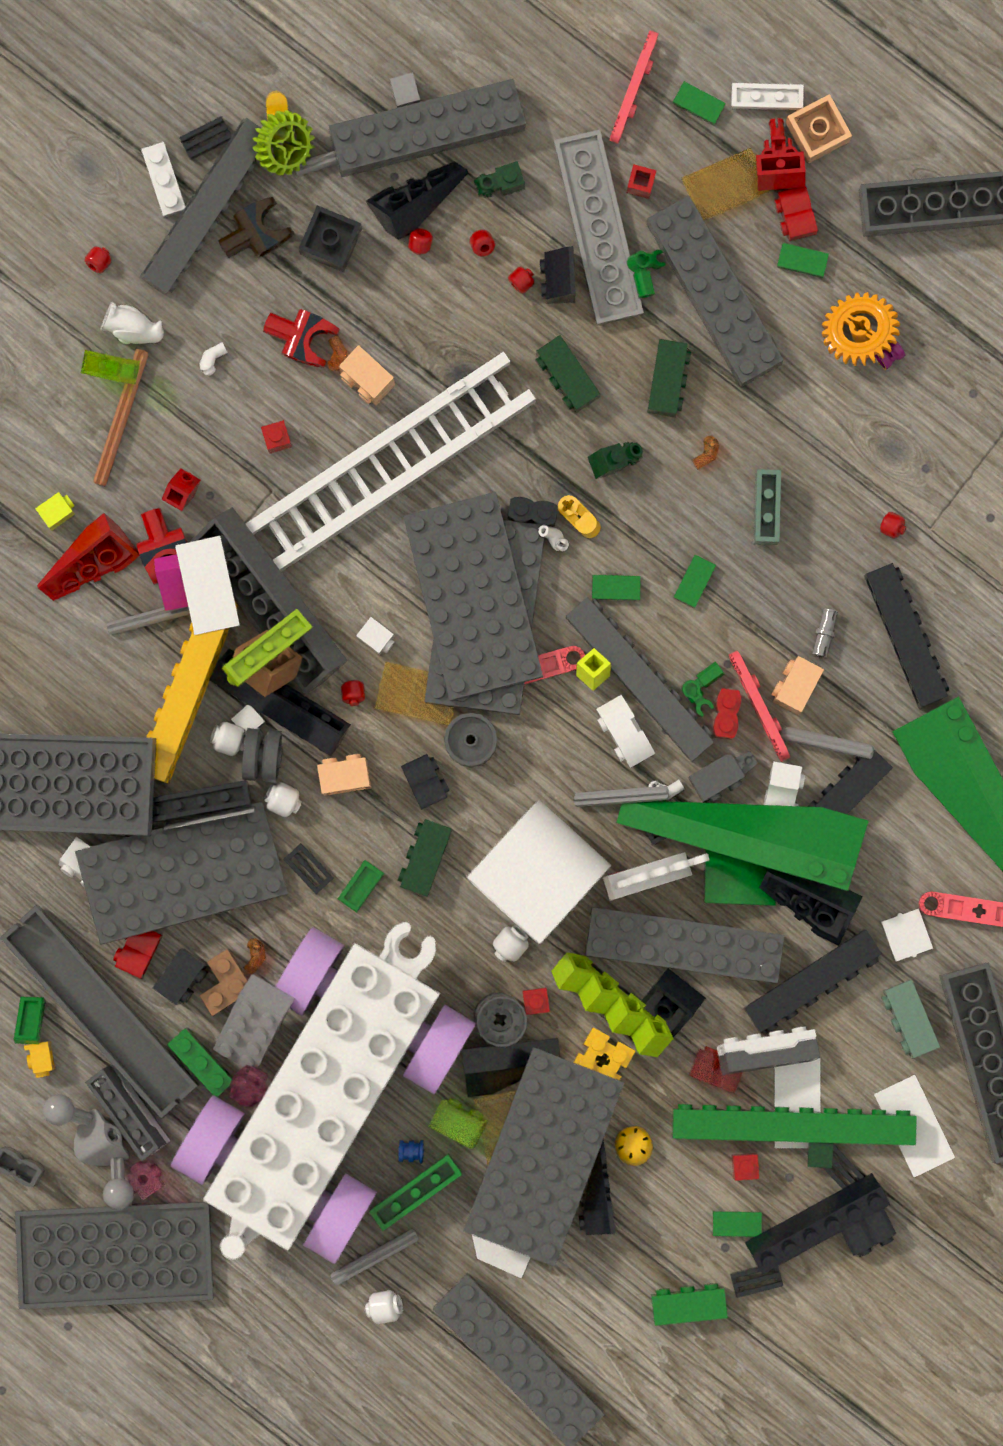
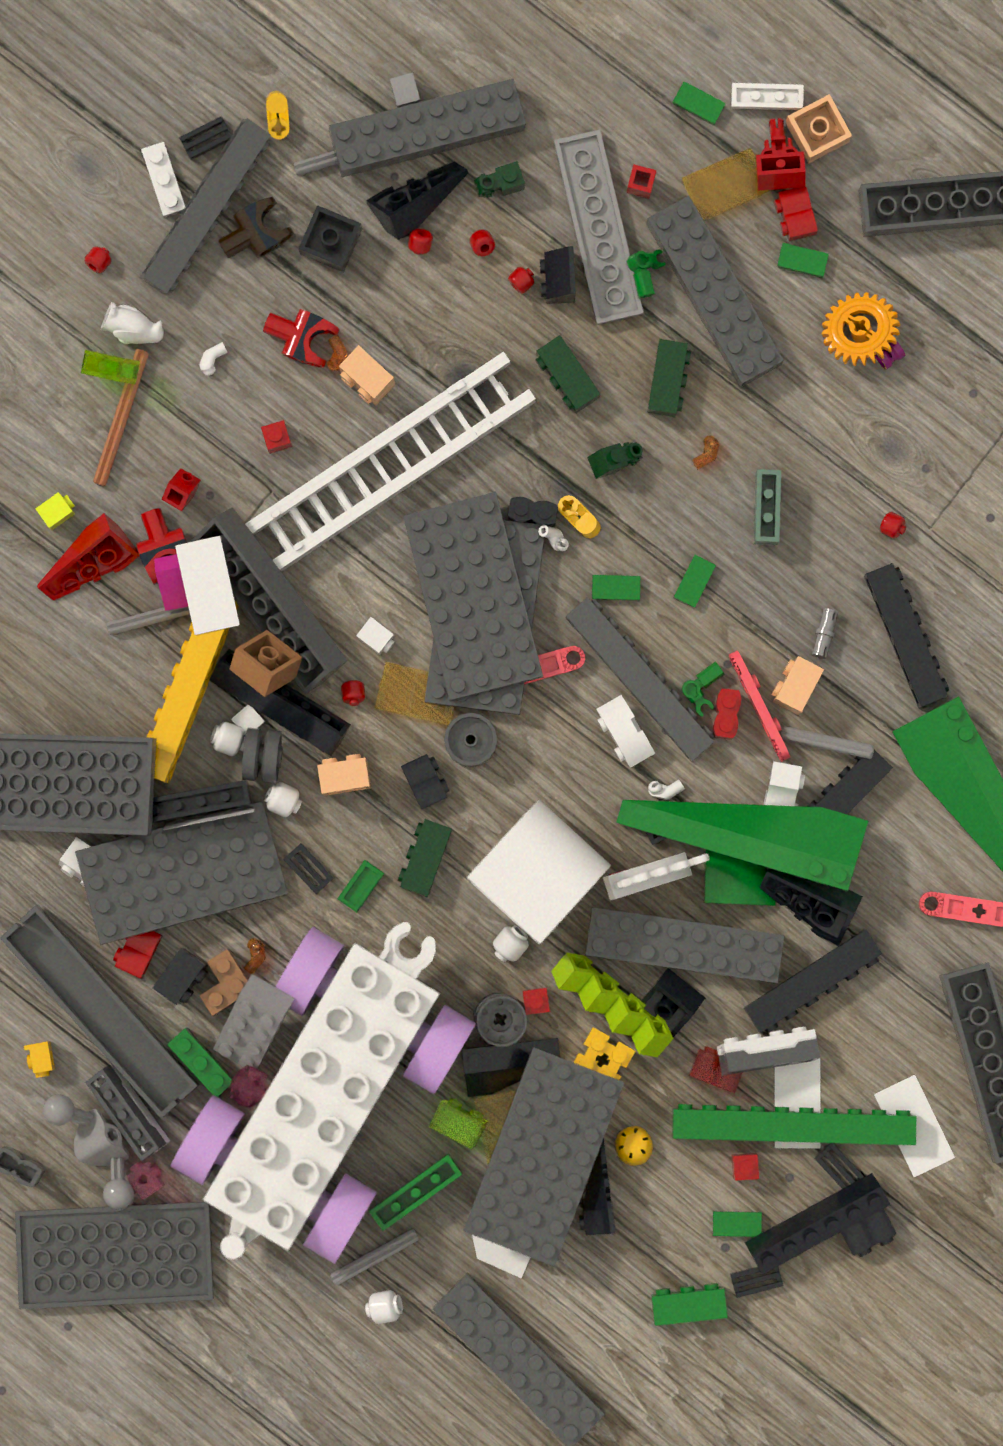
(29, 1020): green tile -> none
(266, 648): lime piece -> none
(280, 129): lime gear -> none
(411, 1151): blue bush -> none
(593, 669): neon yellow brick -> none
(621, 796): light grey axle -> none
(628, 107): coral piece -> none
(721, 774): dark grey hinge -> none
(820, 1155): dark green tile -> none
(907, 935): white piece -> none
(910, 1019): sand green brick -> none

